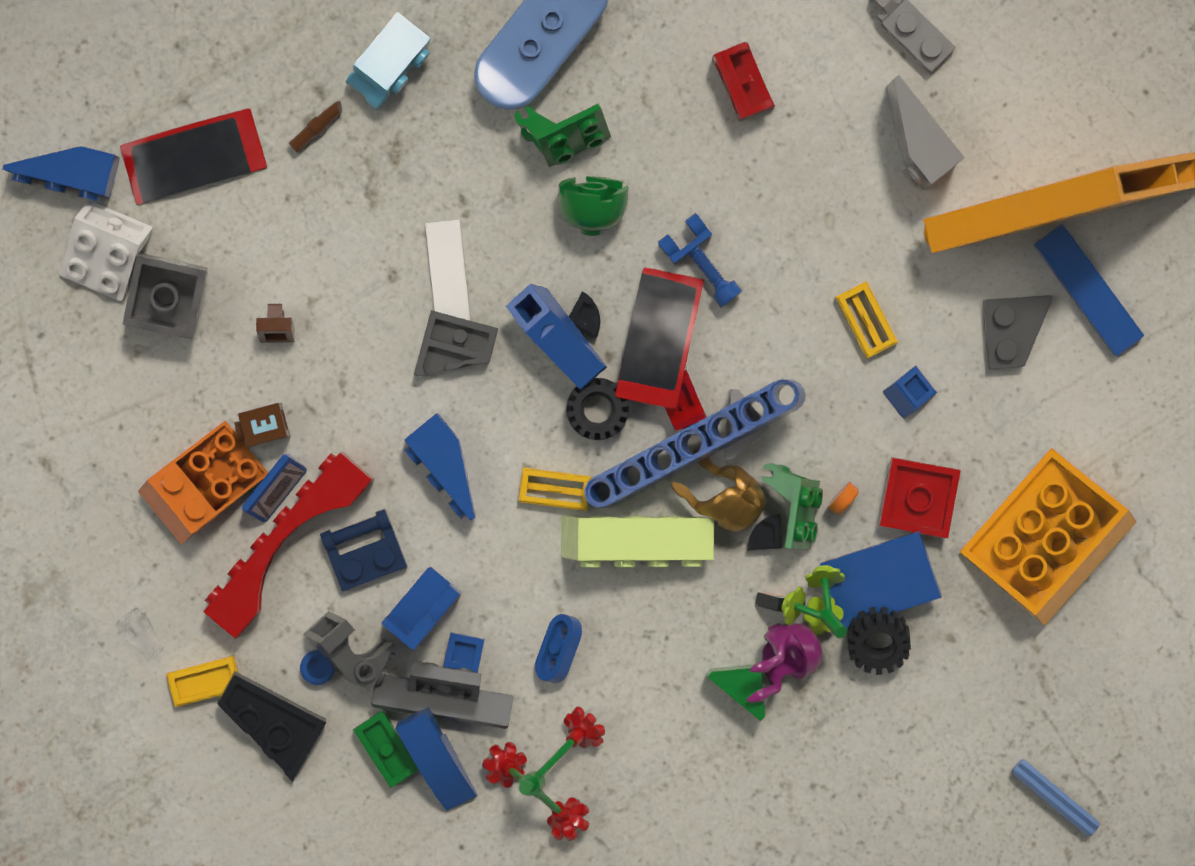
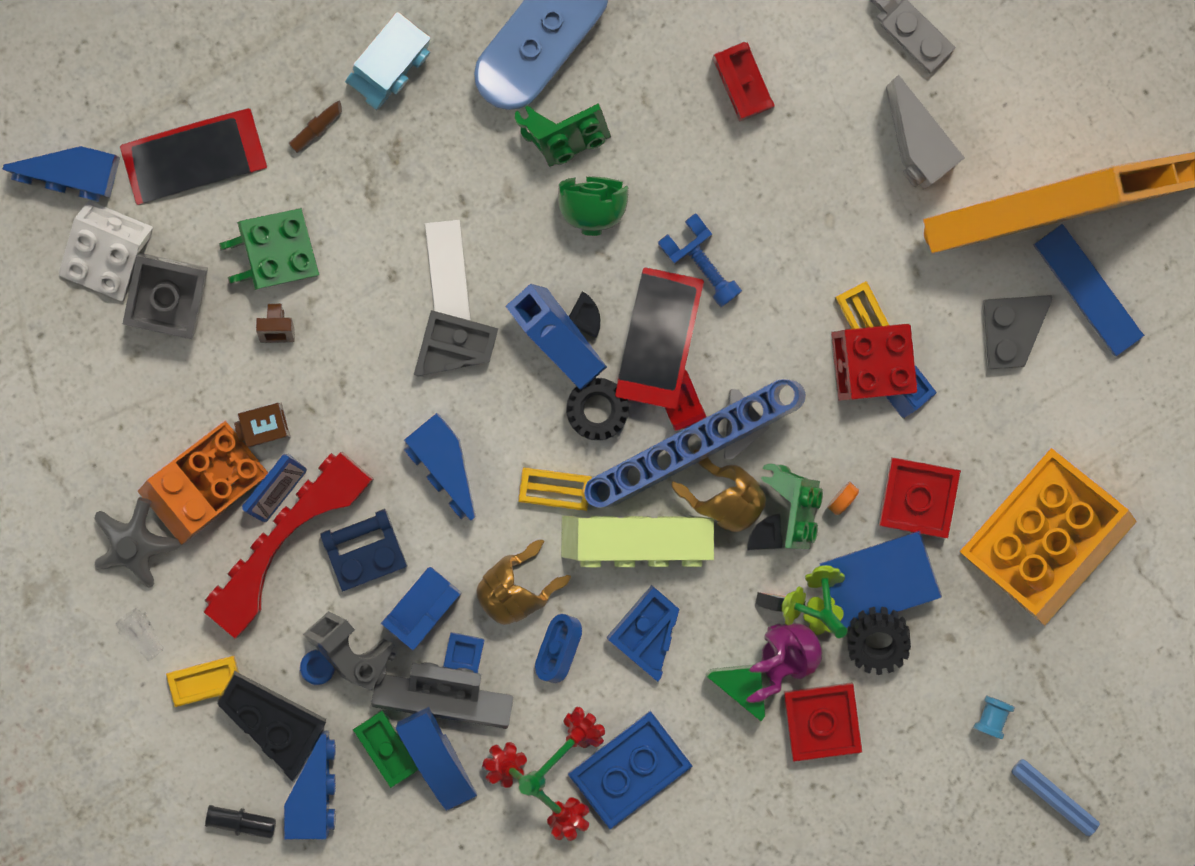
(133, 543): none -> dark grey animal
(240, 822): none -> black axle
(276, 249): none -> green plate
(307, 806): none -> blue slope
(510, 602): none -> pearl gold hair
(630, 769): none -> blue tile
(647, 631): none -> blue wing
(822, 721): none -> red plate
(874, 362): none -> red bracket
(994, 717): none -> dark azure bush

